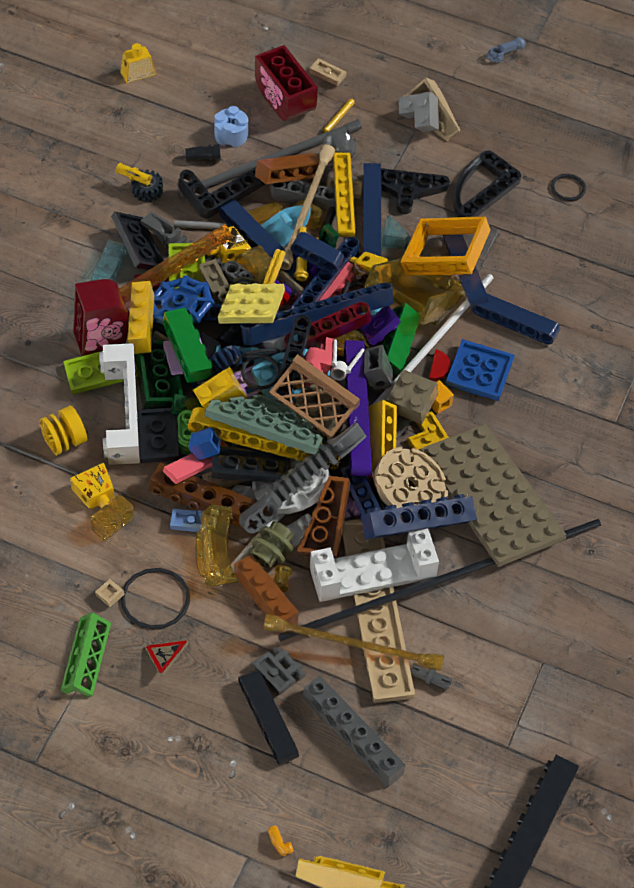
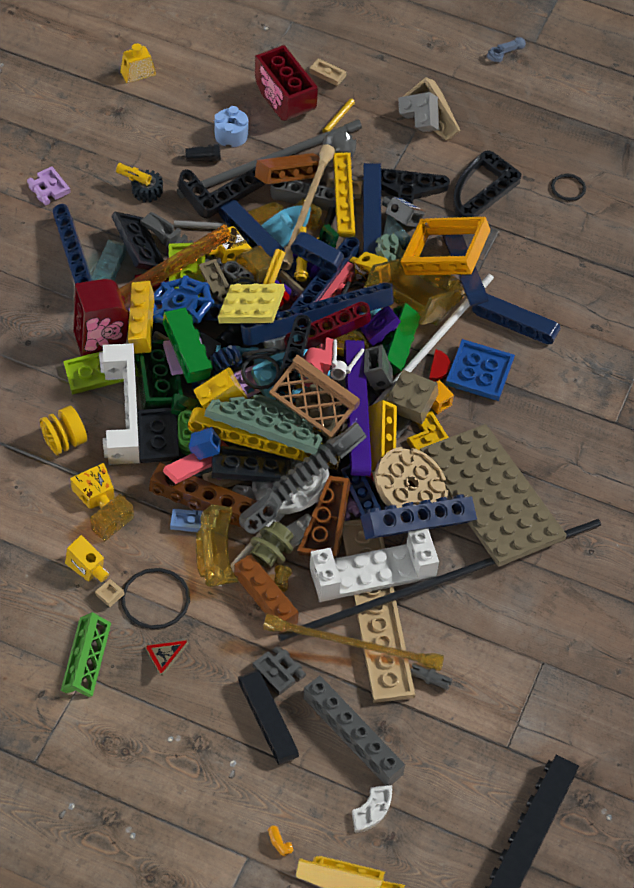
(52, 182): none -> lavender plate
(71, 244): none -> dark blue beam
(85, 560): none -> yellow torso
(373, 810): none -> white tile
(389, 247): none -> sand green plate
(403, 211): none -> dark grey torso

